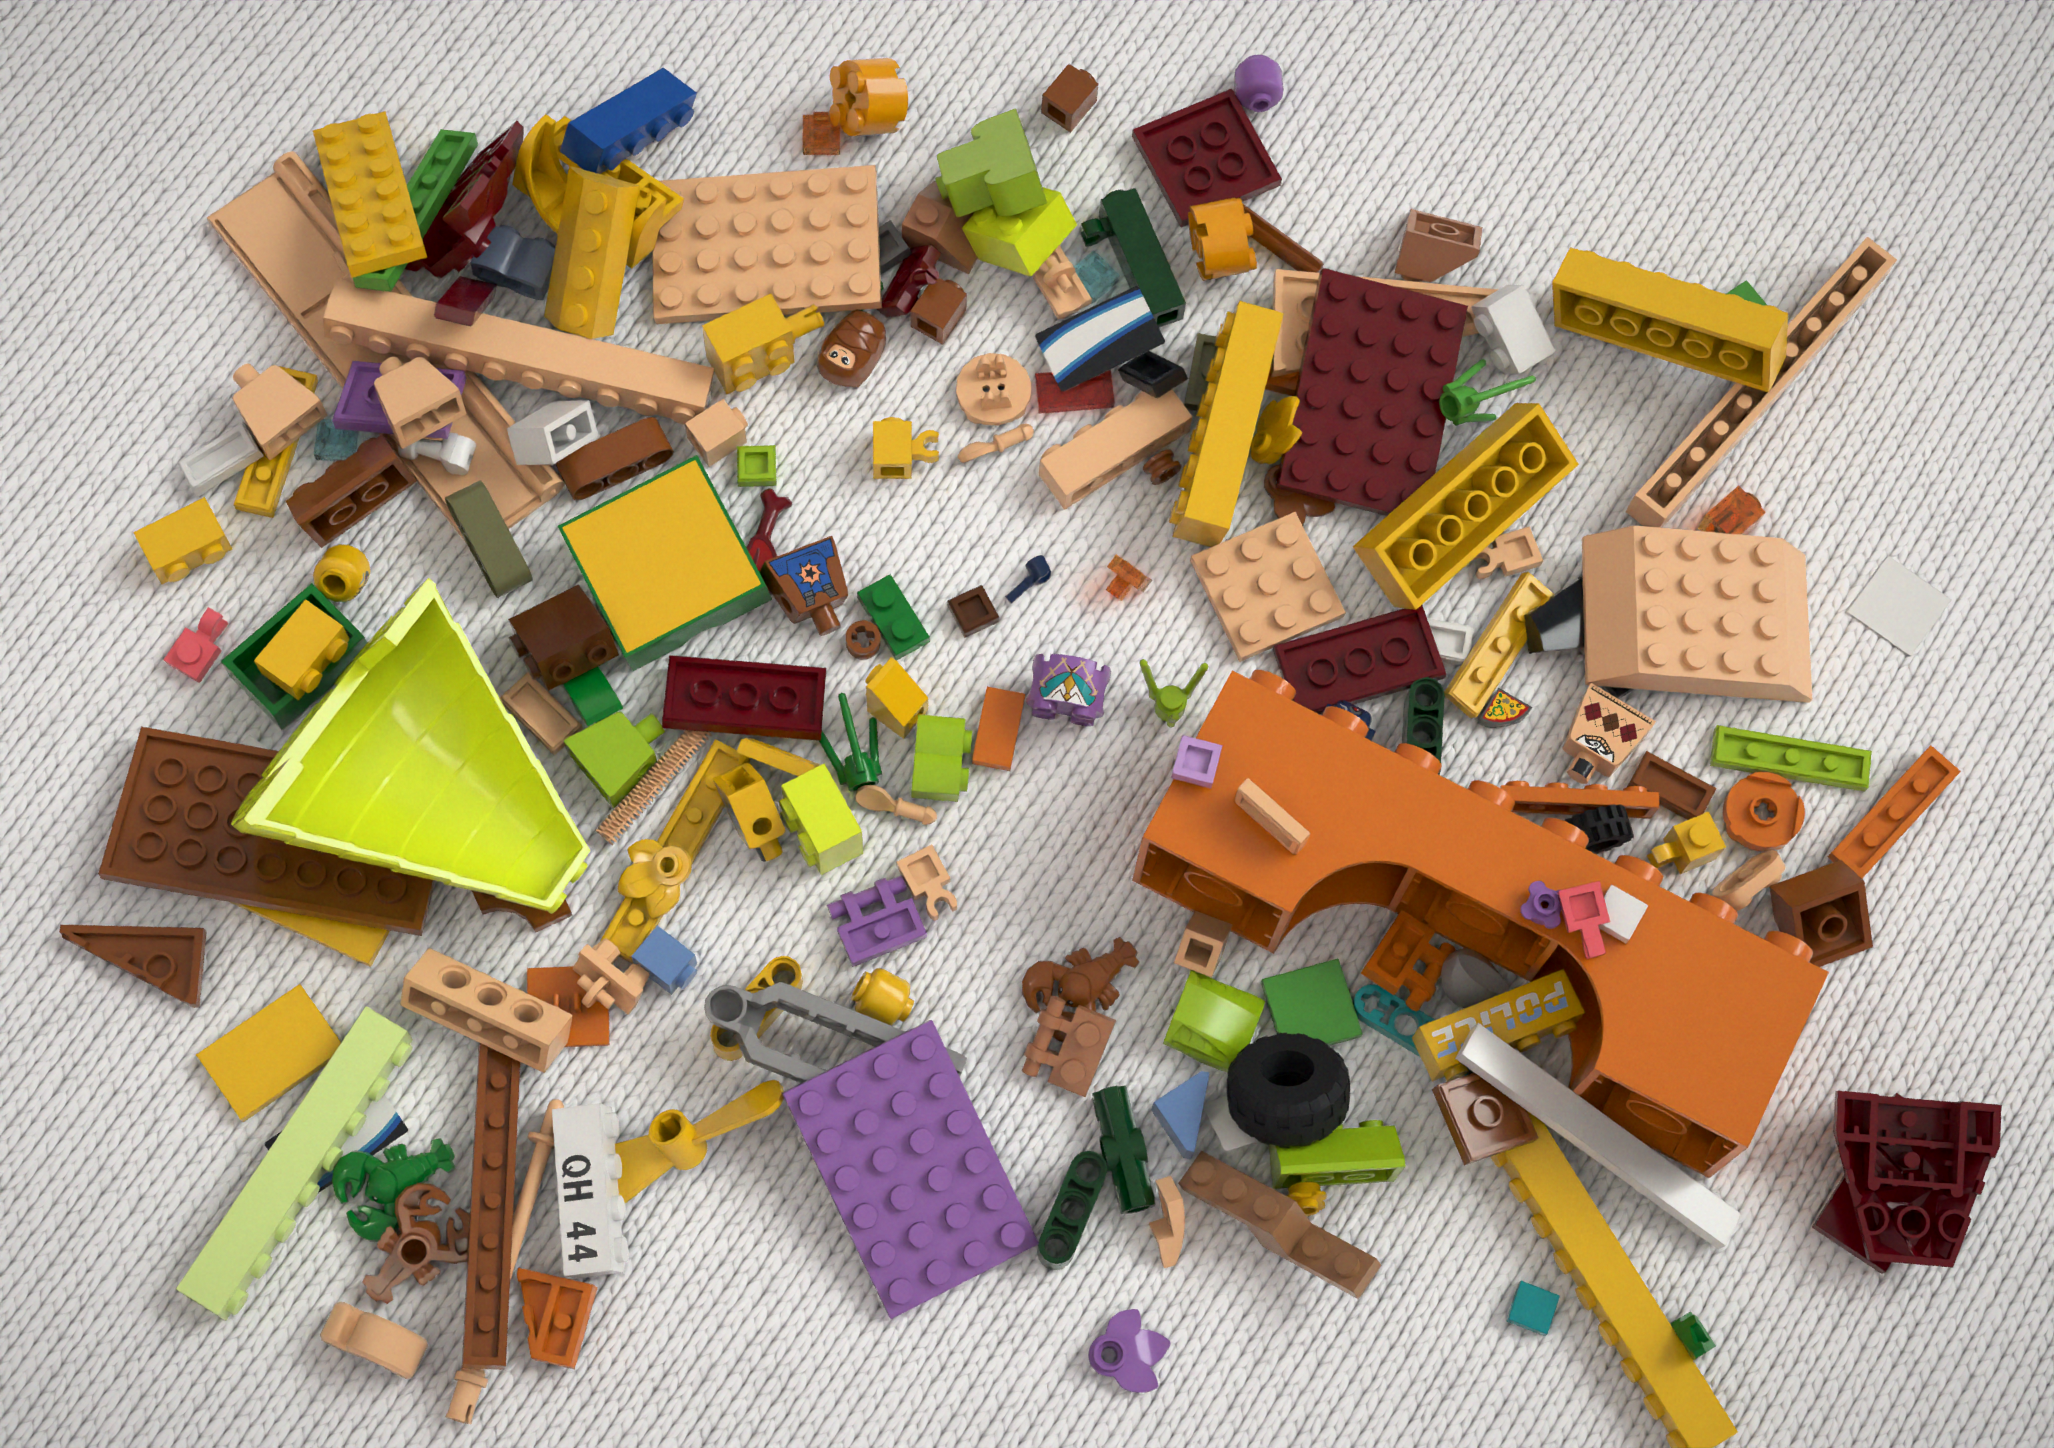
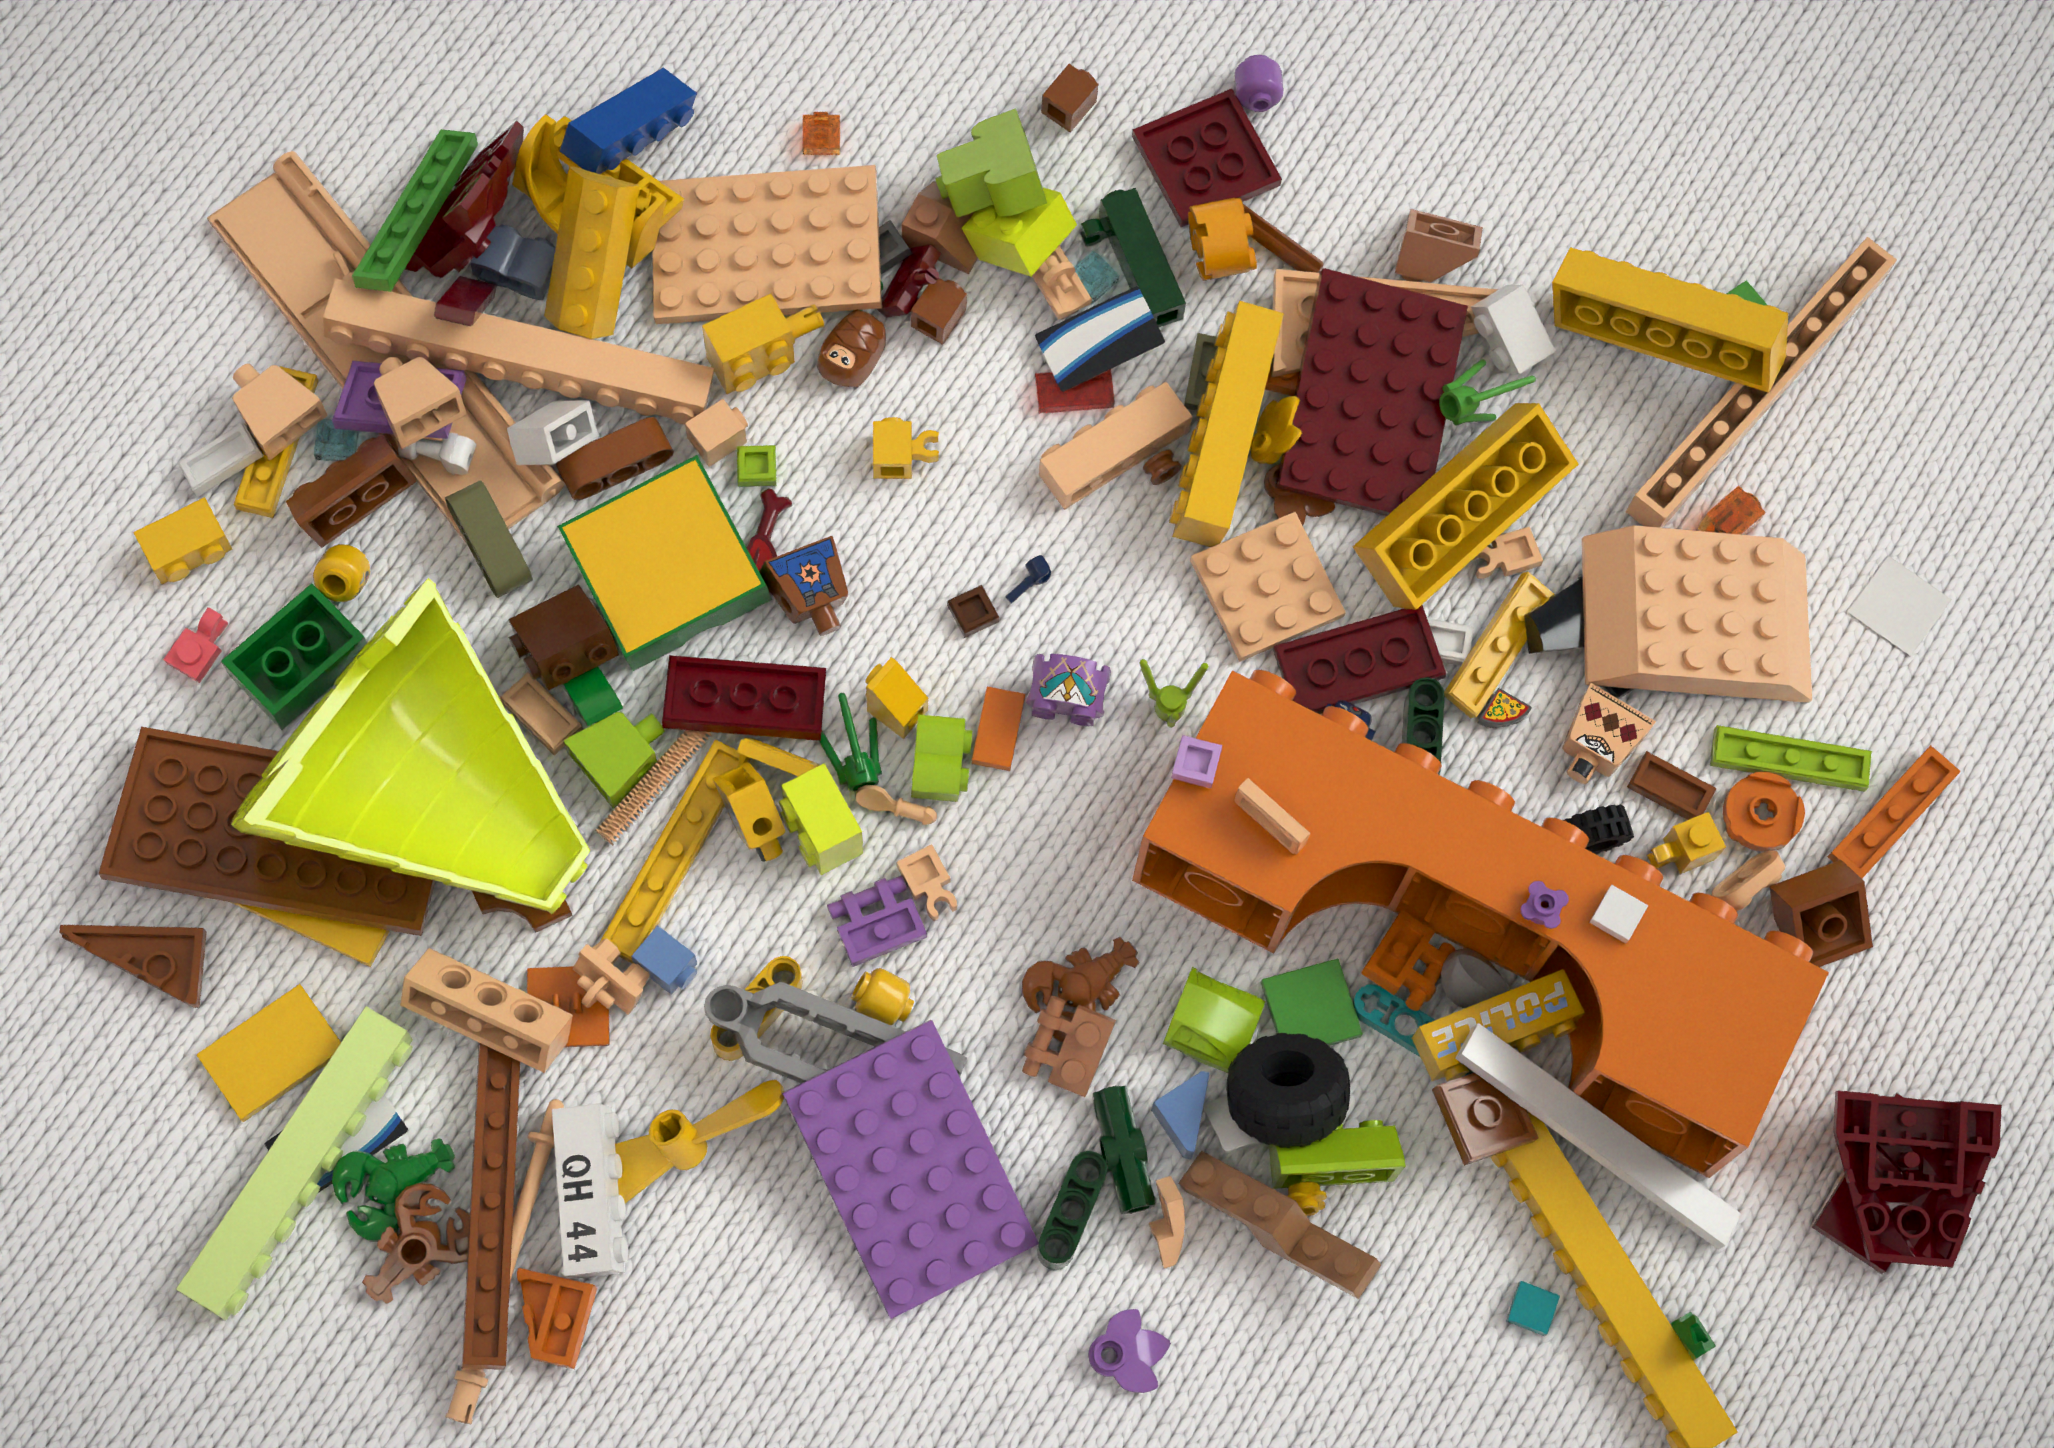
(302, 650): yellow brick -> none
(369, 194): yellow plate -> none
(374, 1339): light nougat animal -> none
(649, 877): yellow plate -> none
(855, 648): dark orange bush -> none
(868, 96): light orange brick -> none
(893, 617): green plate -> none
(996, 405): light nougat plate -> none
(1001, 442): light nougat piece -> none
(1126, 578): clear orange tile -> none
(1152, 374): black tile -> none
(1203, 943): light nougat brick -> none
(1562, 800): orange plate -> none
(1583, 911): coral plate -> none

